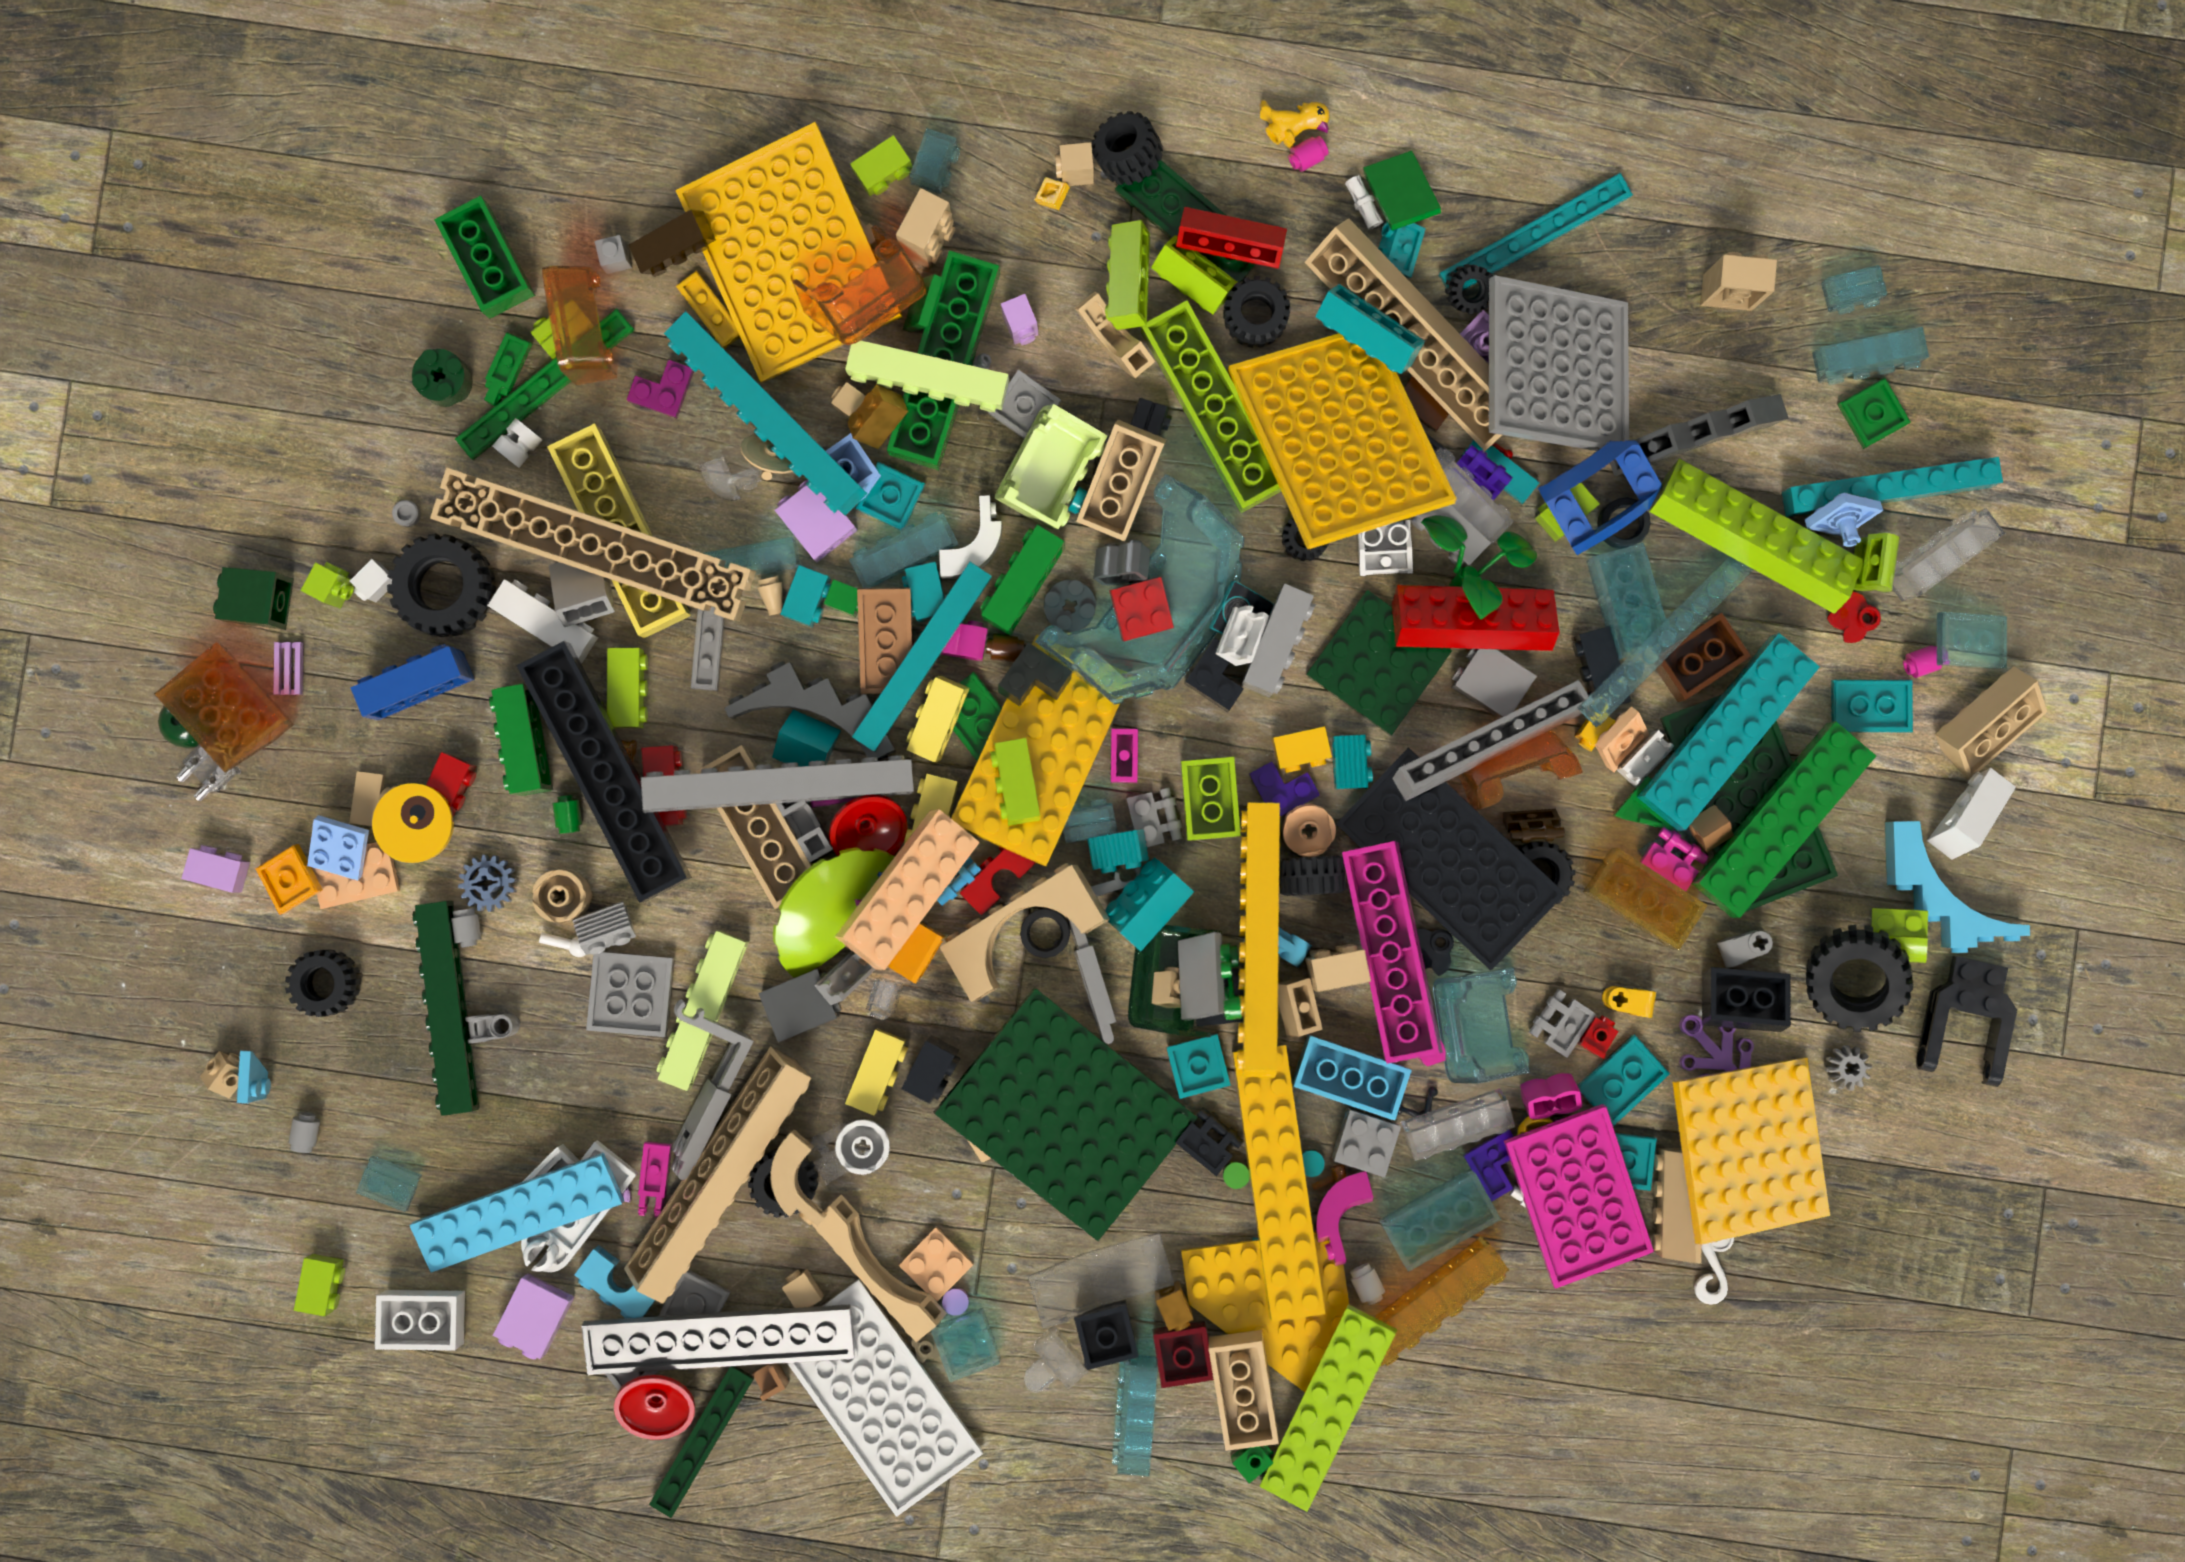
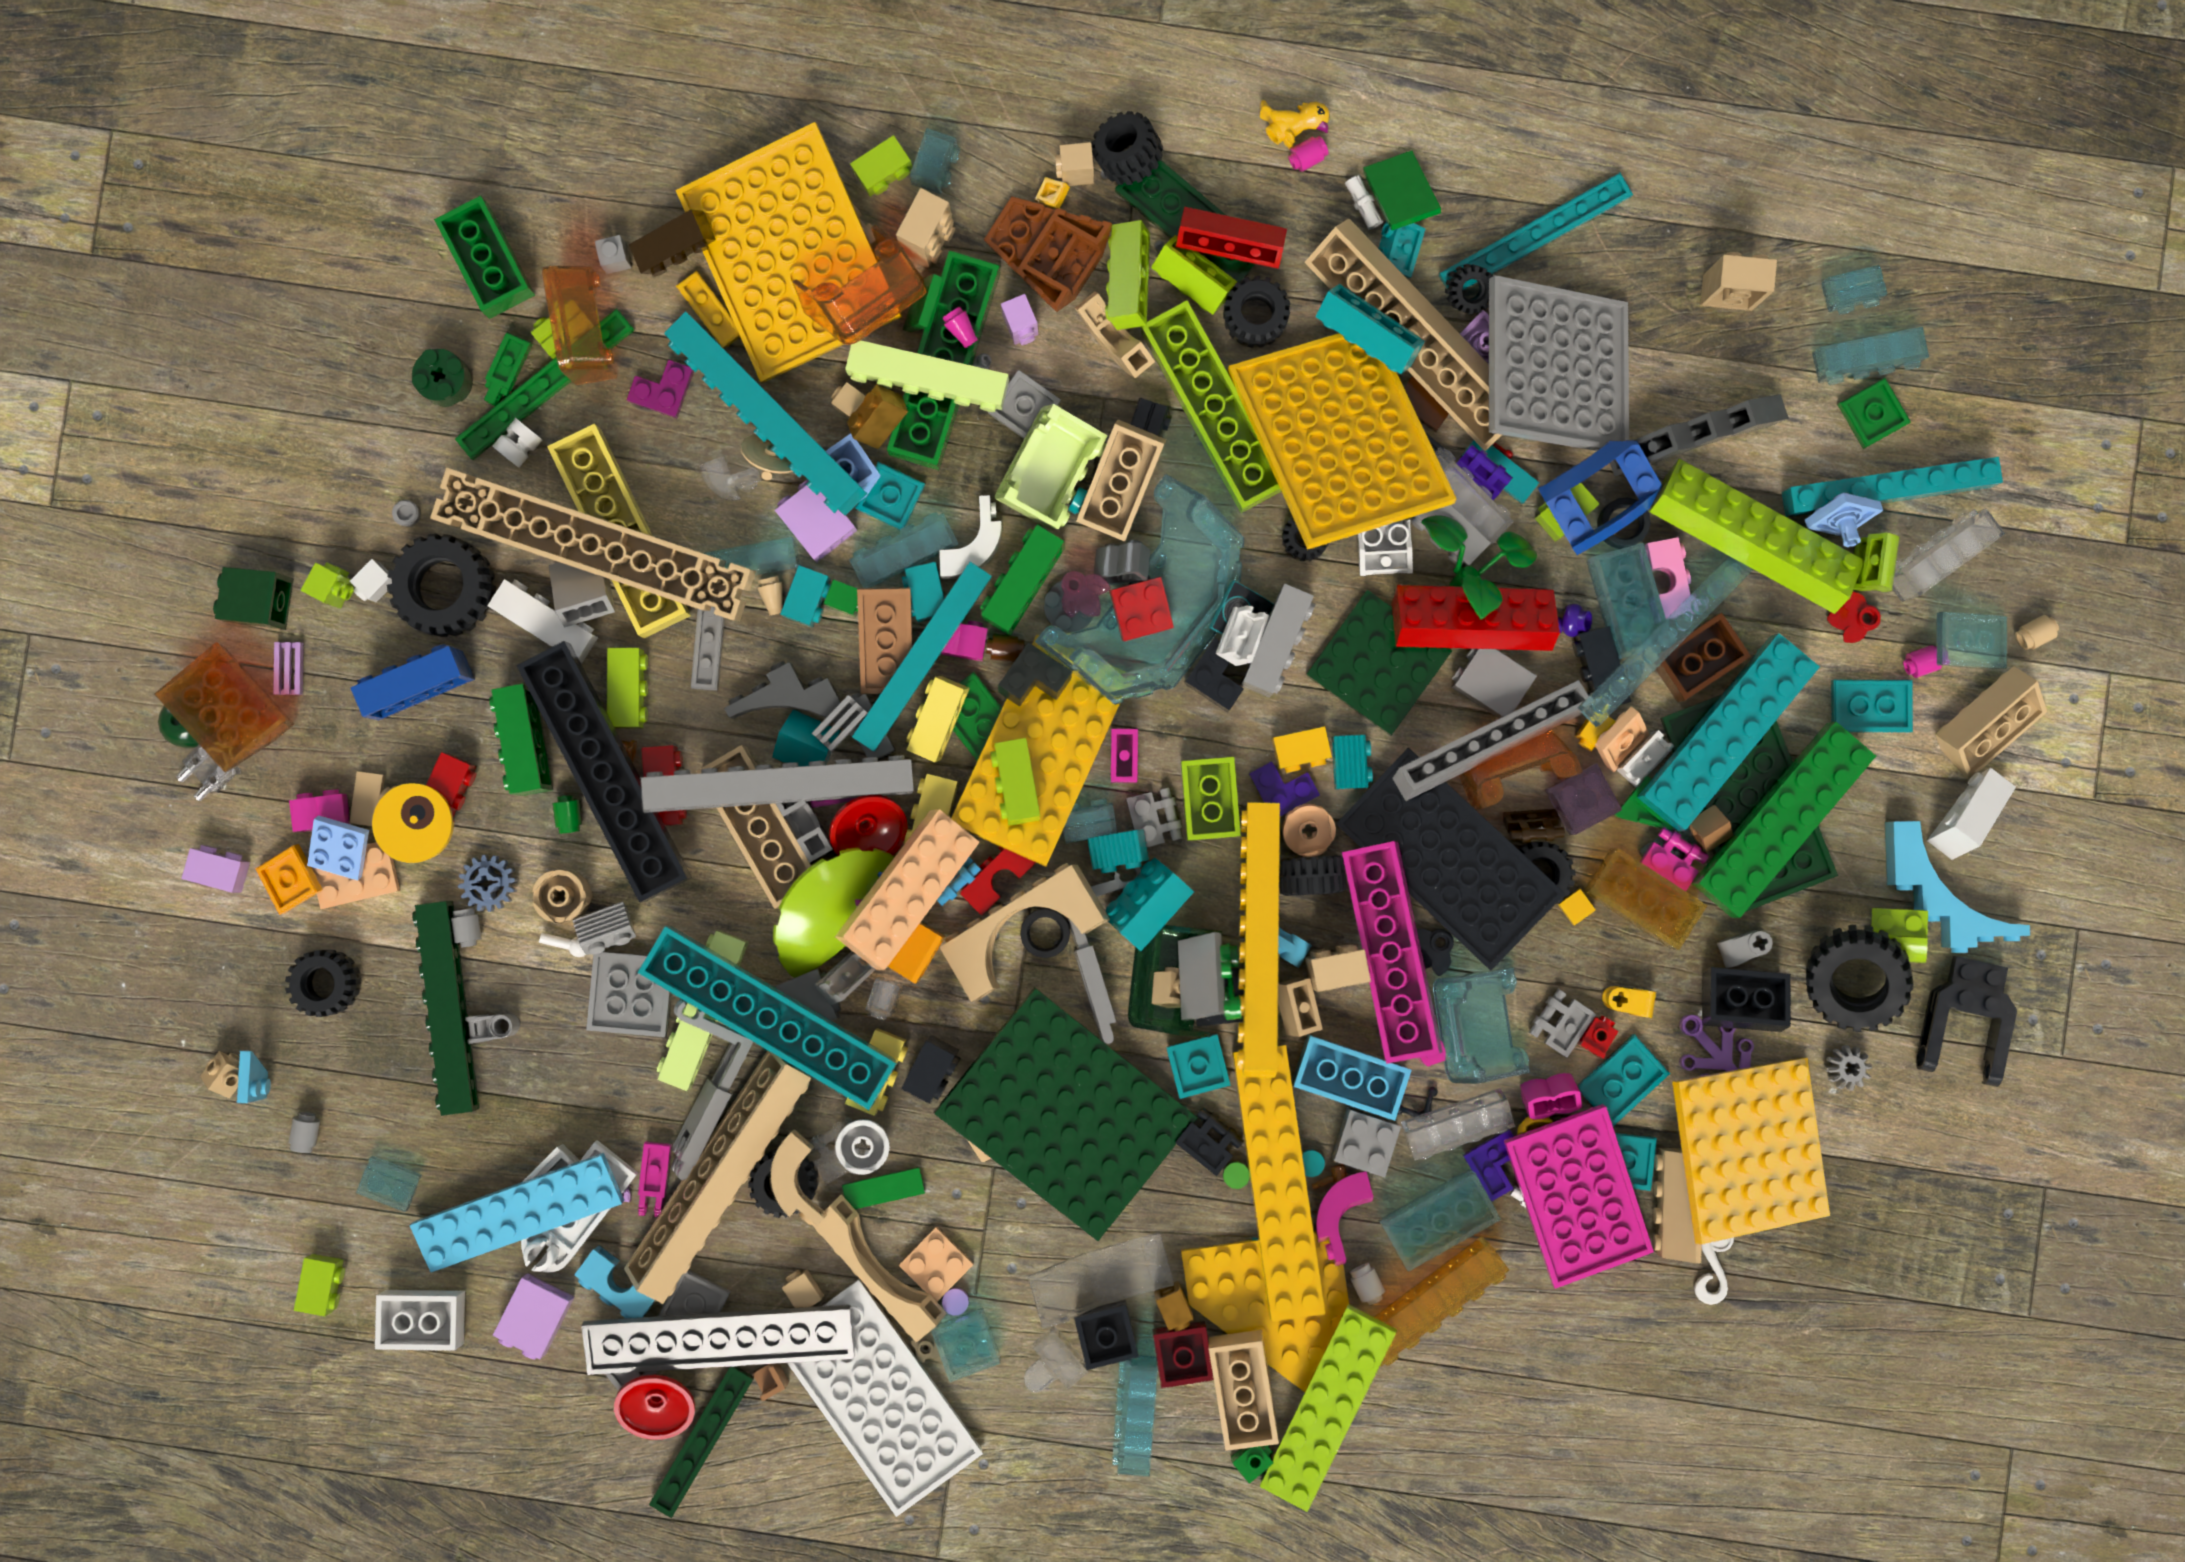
(307, 808): none -> dark pink brick
(768, 1016): none -> teal brick
(824, 739): none -> light grey tile
(884, 1188): none -> green tile
(959, 325): none -> dark pink cone
(1049, 248): none -> dark orange wedge
(1086, 596): none -> clear pink plate
(1575, 620): none -> dark purple animal
(1576, 907): none -> yellow tile
(1583, 799): none -> clear purple brick
(1668, 558): none -> bright pink arch
(2037, 632): none -> tan brick

